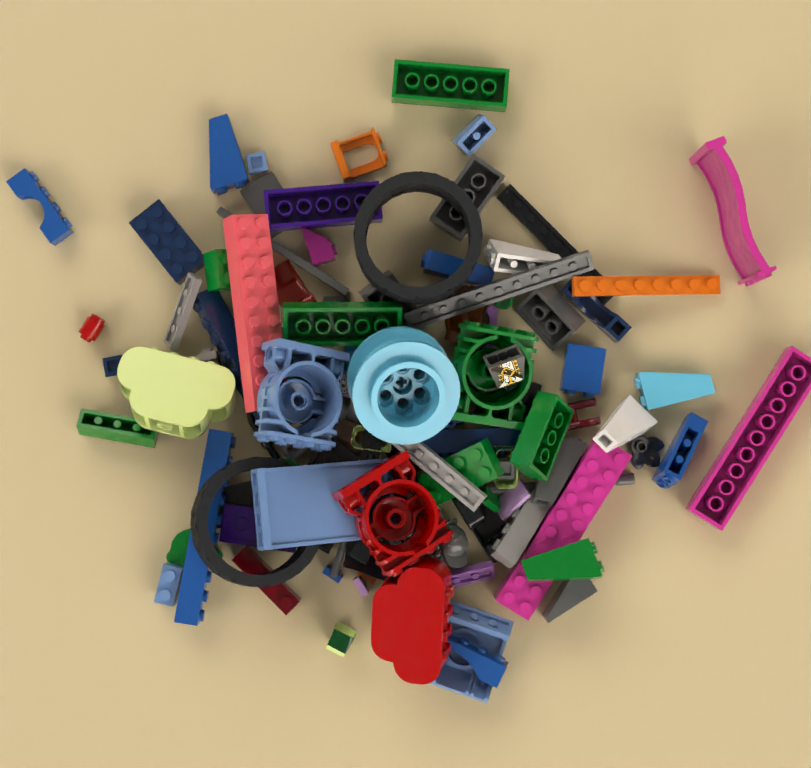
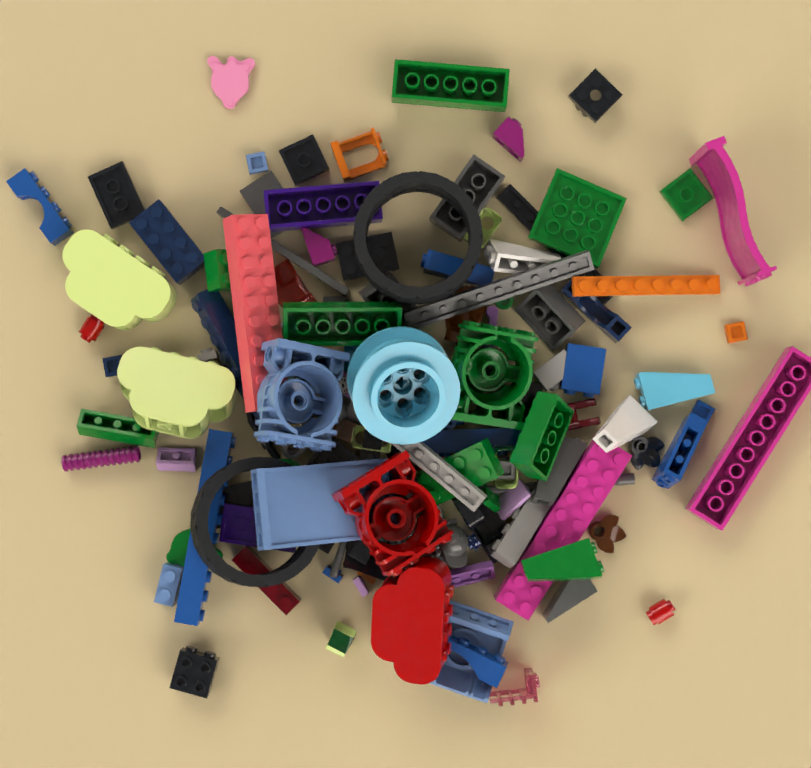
(101, 458): none -> magenta piece
(115, 283): none -> yellowish green brick
(116, 194): none -> black plate
(176, 459): none -> lavender slope
(182, 311): light grey tile -> none
(194, 672): none -> black brick
(226, 162): blue slope -> none
(231, 79): none -> bright pink tile
(304, 160): none -> black plate
(380, 249): none -> black plate
(473, 542): none -> clear blue plate
(474, 135): medium blue brick -> none
(497, 220): none -> yellowish green piece
(506, 366): torso -> none
(510, 137): none -> magenta slope
(530, 692): none -> clear pink plate
(551, 372): none -> light grey slope
(577, 217): none -> green plate
(590, 108): none -> black piece
(609, 533): none -> reddish brown plate
(660, 611): none -> red brick
(686, 194): none -> green tile
(703, 410): none -> blue tile
(735, 332): none -> orange tile

